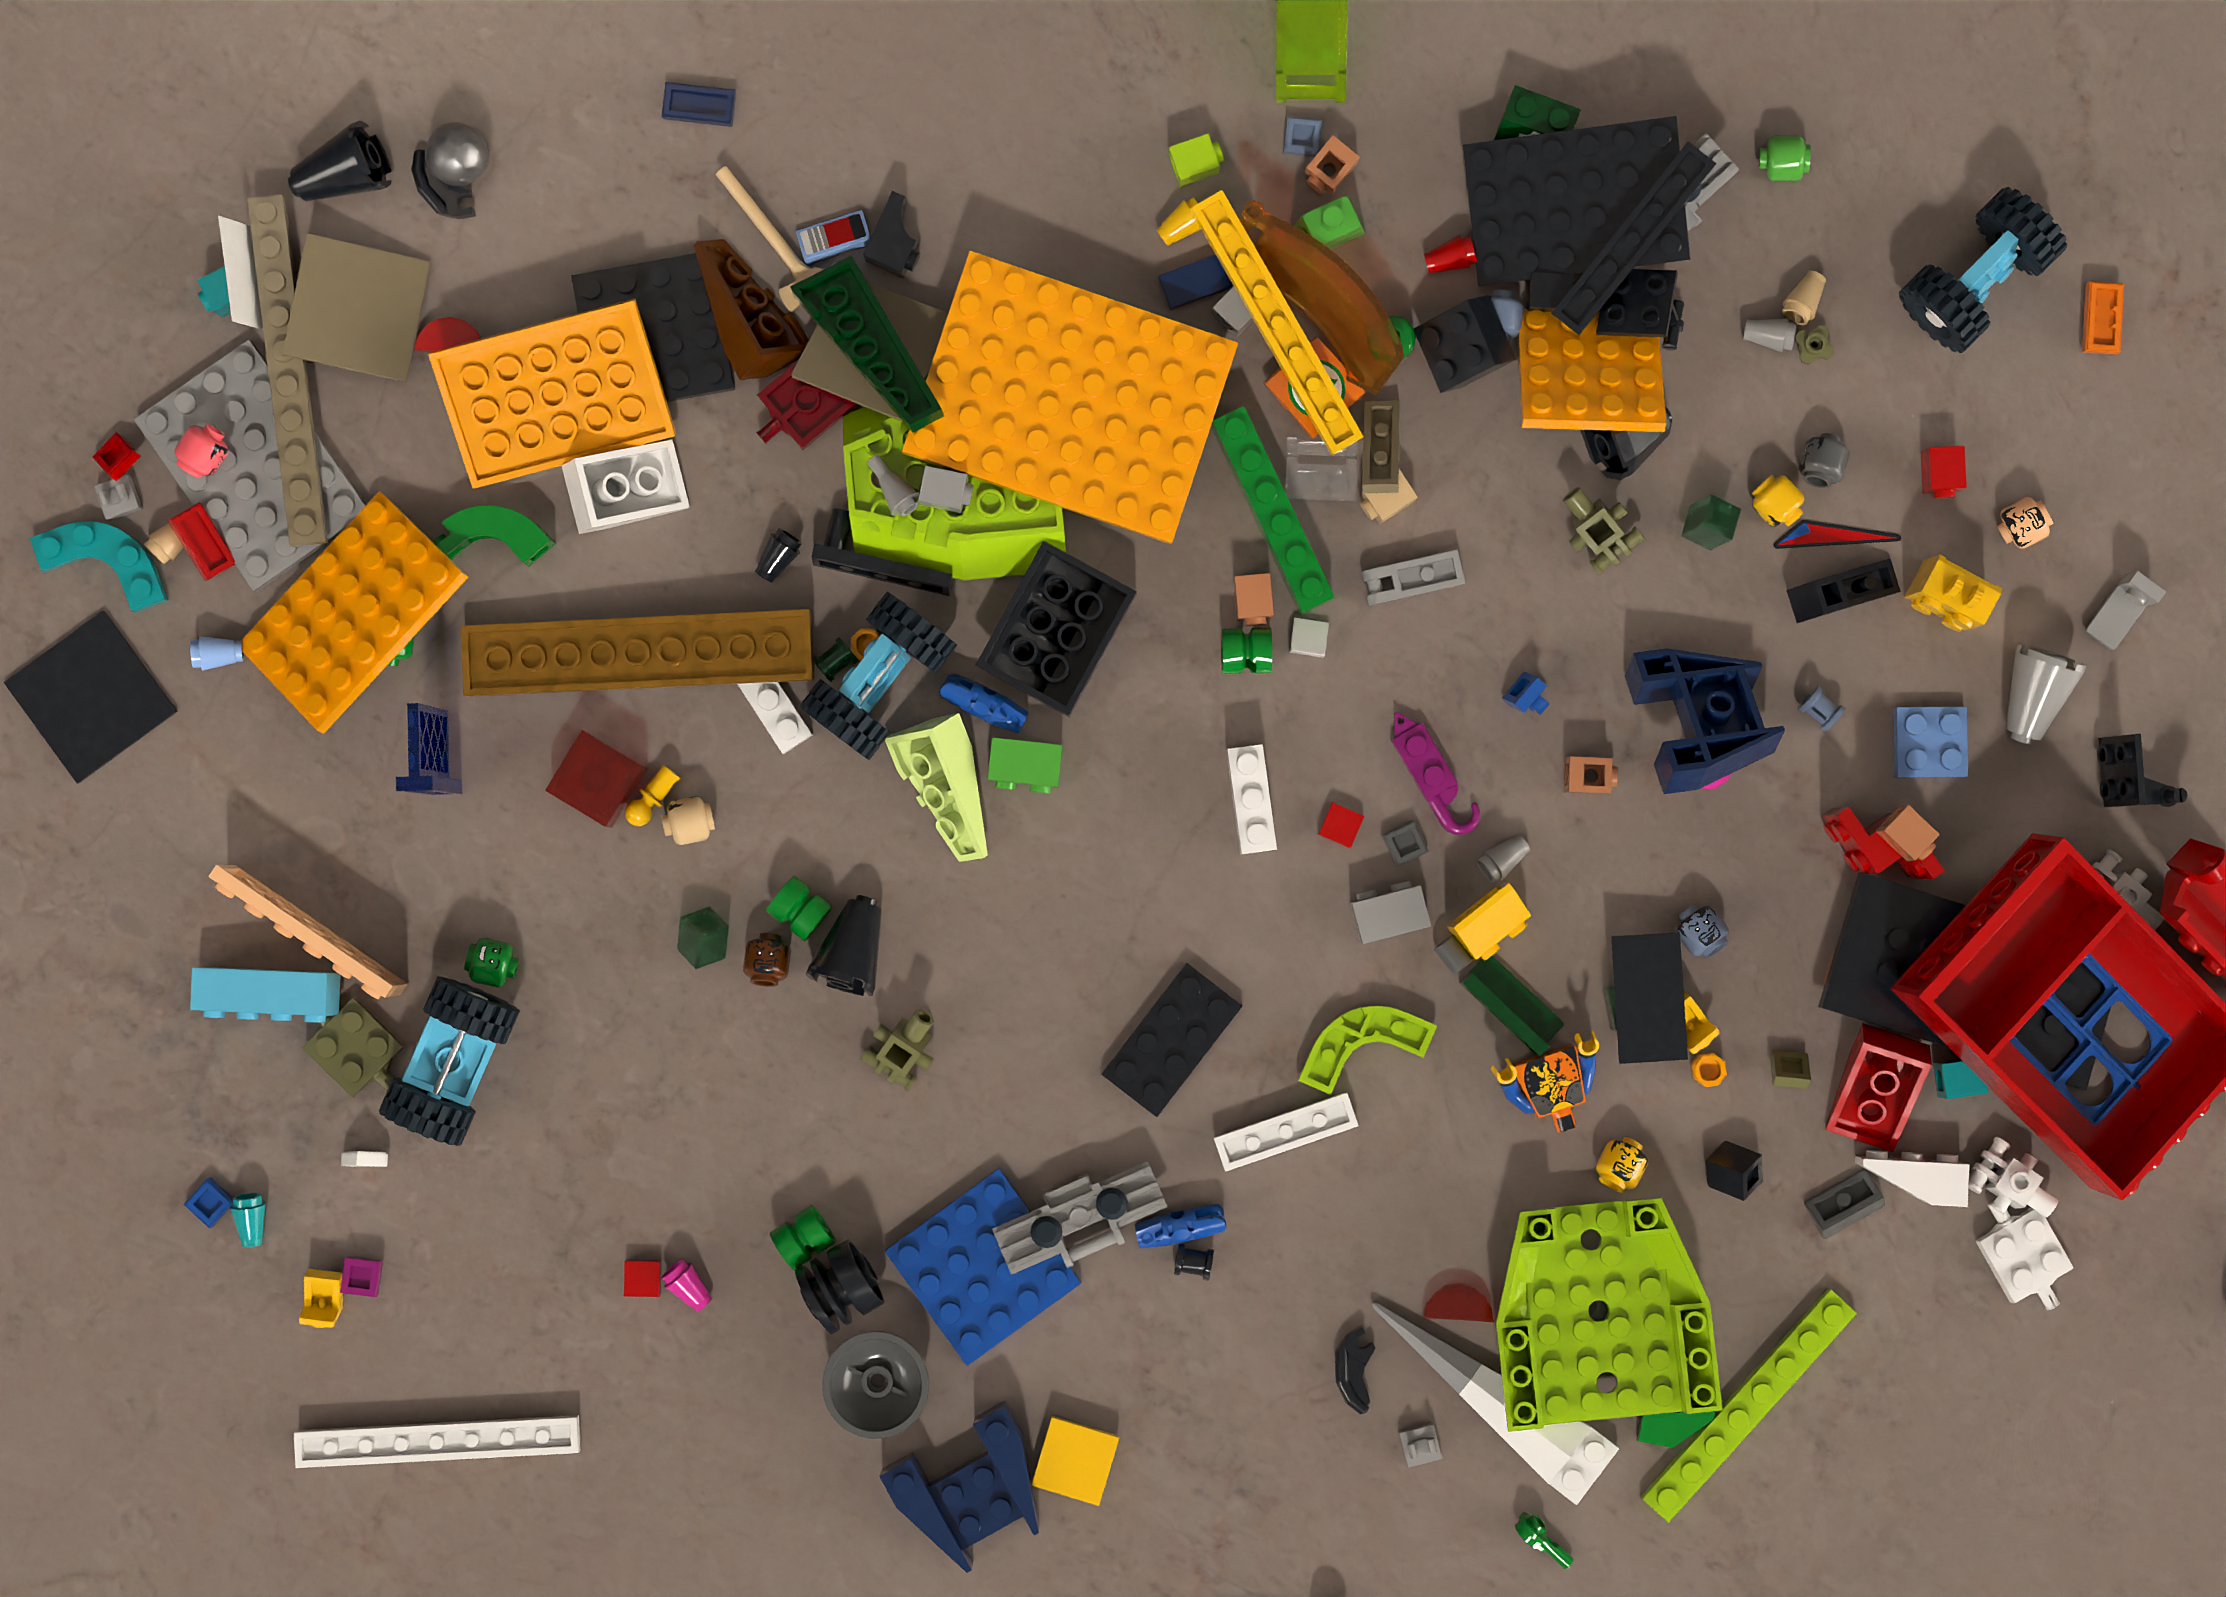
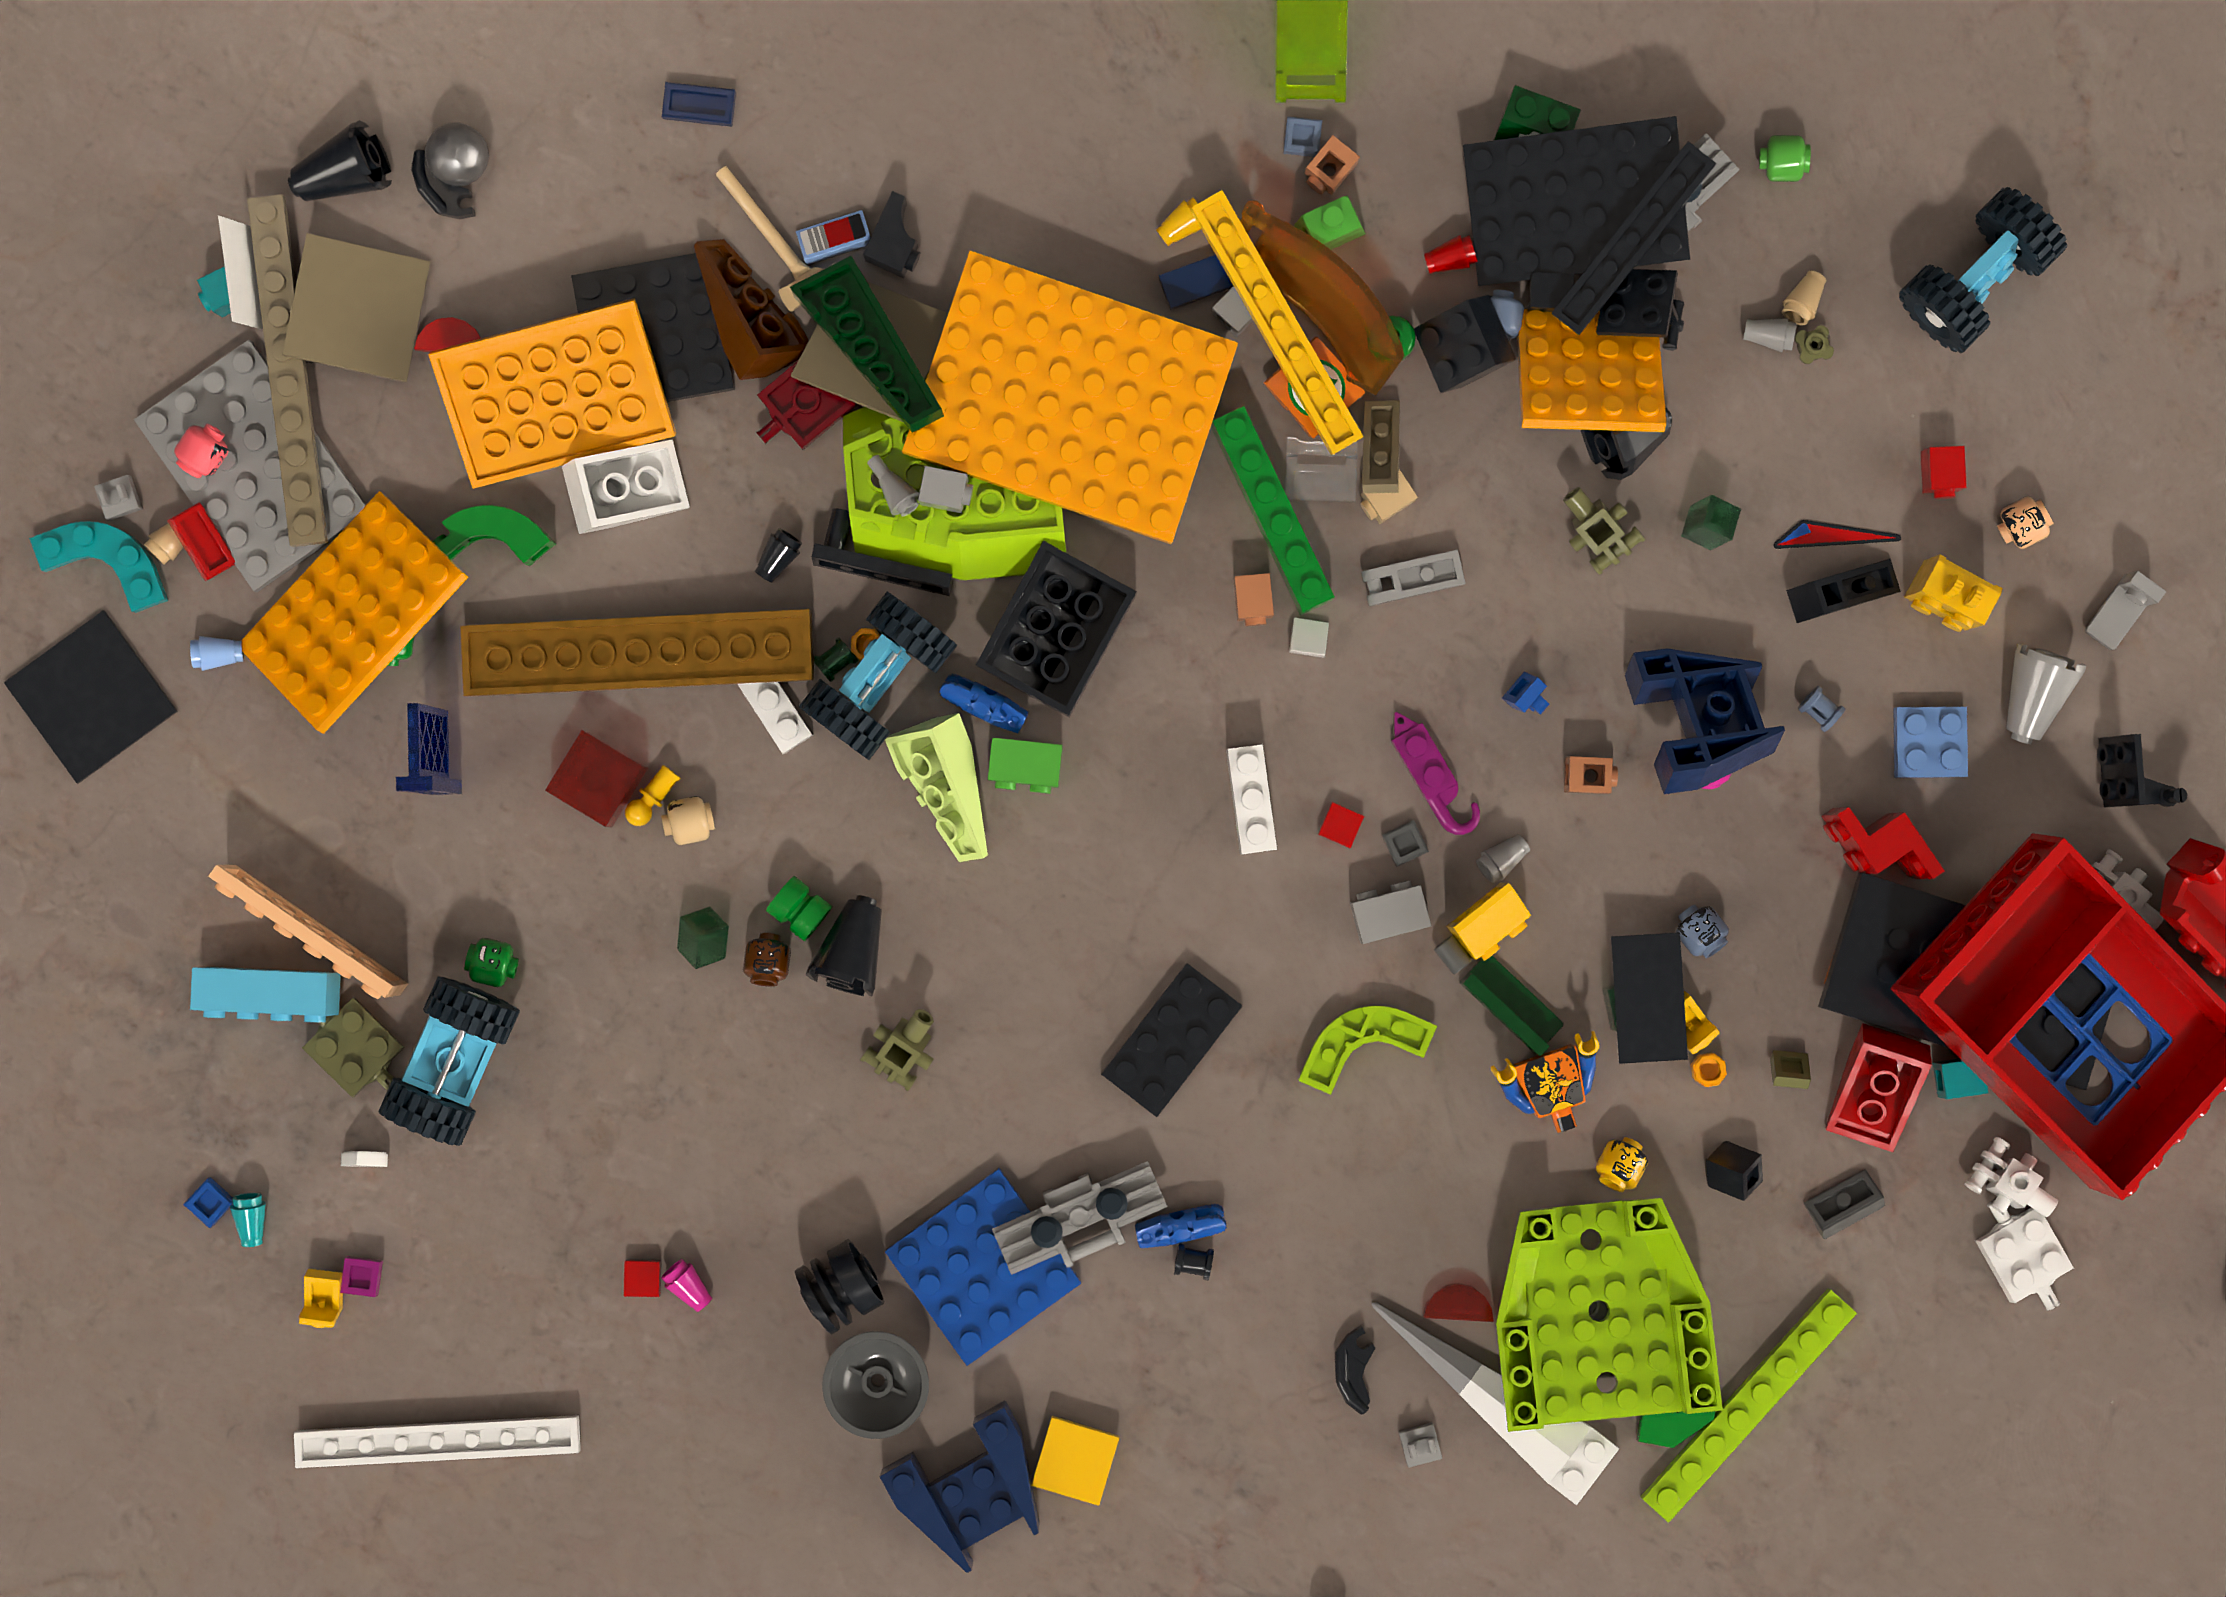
(116, 456): red tile -> none
(800, 1239): green wheel -> none
(1195, 159): lime brick -> none
(1246, 651): green wheel -> none
(1285, 1131): white plate -> none
(1533, 1530): green plate -> none
(1778, 501): yellow head -> none
(1823, 460): dark grey head -> none
(1908, 833): nougat brick -> none
(1932, 1181): white slope -> none
(2103, 318): orange plate -> none

